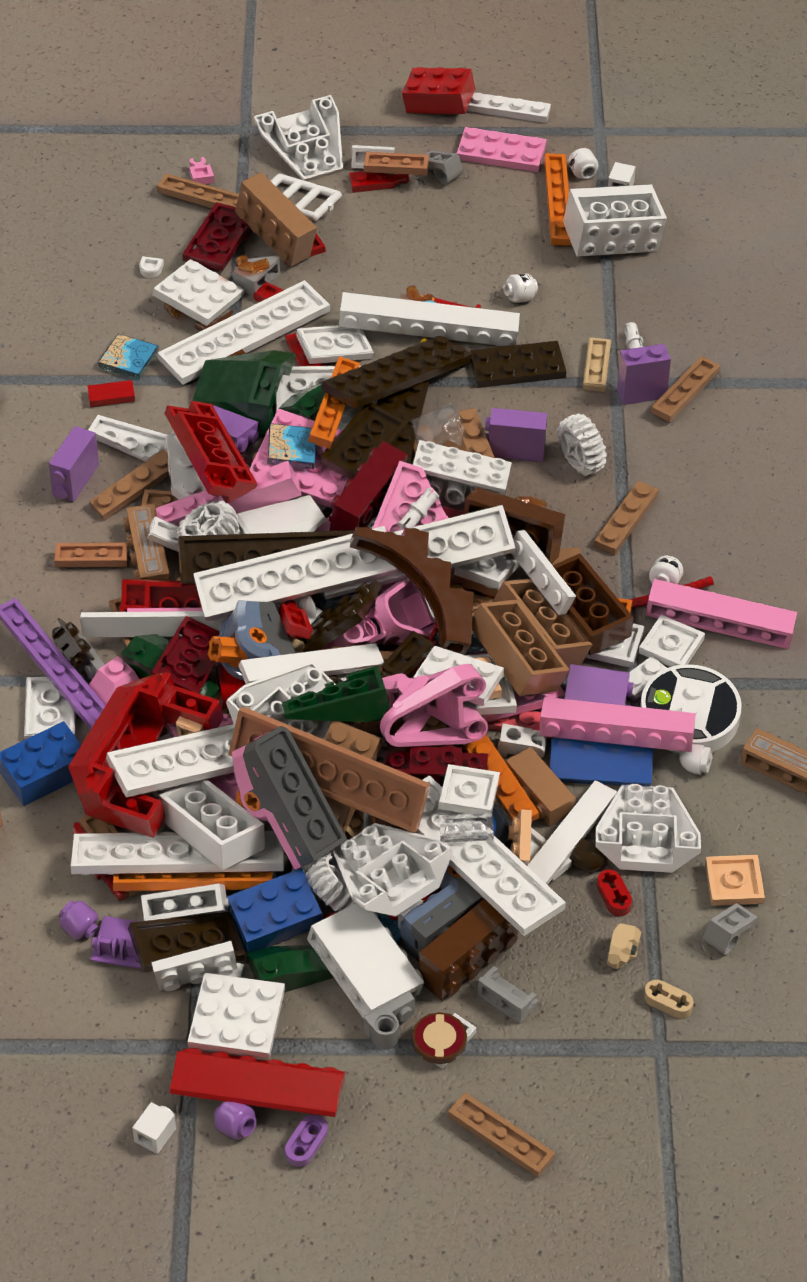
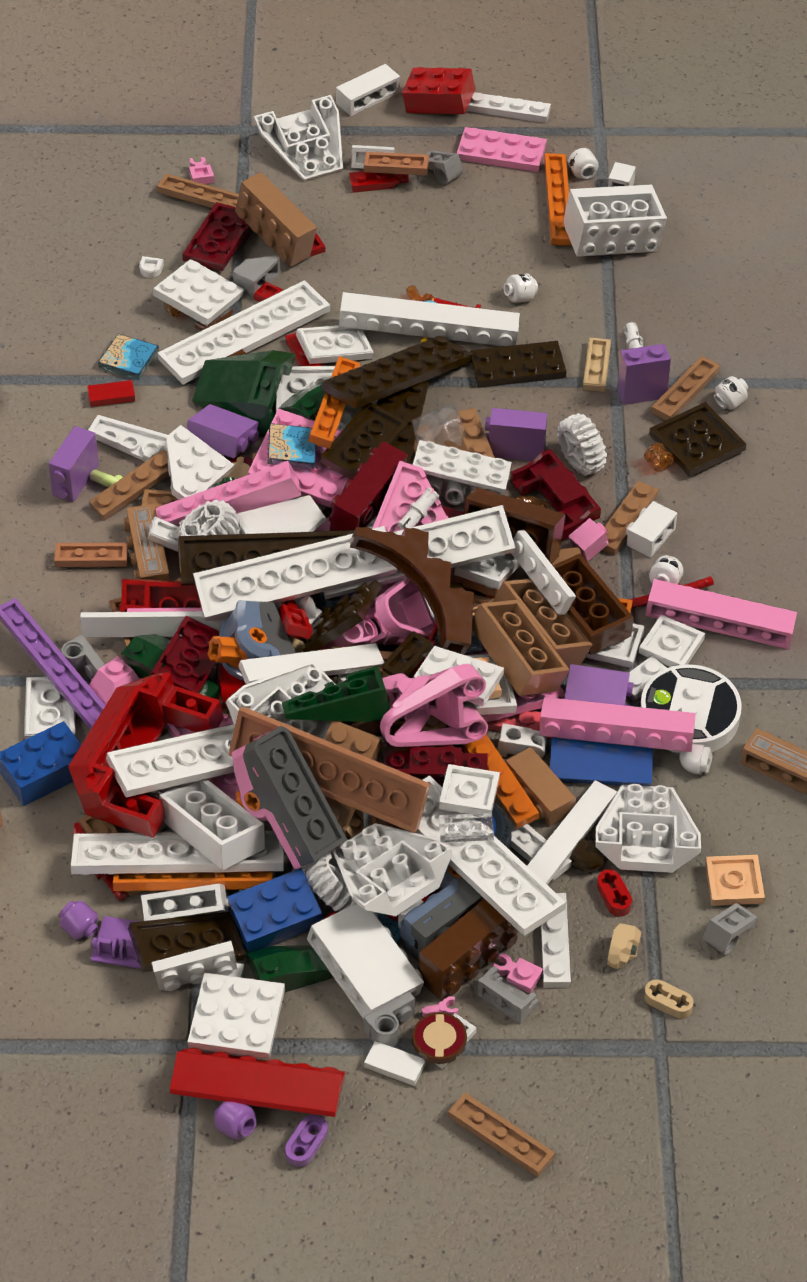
(78, 648): dark brown hinge -> none
(104, 478): none -> yellowish green arm
(154, 1127): white brick -> none
(186, 726): light nougat tile -> none
(211, 450): red slope -> none
(251, 267): clear orange arm -> none
(315, 190): white bar -> none
(368, 90): none -> white brick
(394, 1063): none -> white tile
(441, 1007): none -> bright pink piece
(520, 835): light nougat plate -> none
(520, 974): none -> bright pink plate
(556, 950): none -> white plate
(559, 488): none -> dark red bracket
(589, 538): none -> bright pink brick
(651, 529): none -> white brick
(658, 457): none -> clear orange wheel
(698, 439): none -> dark brown plate
(731, 393): none -> white head

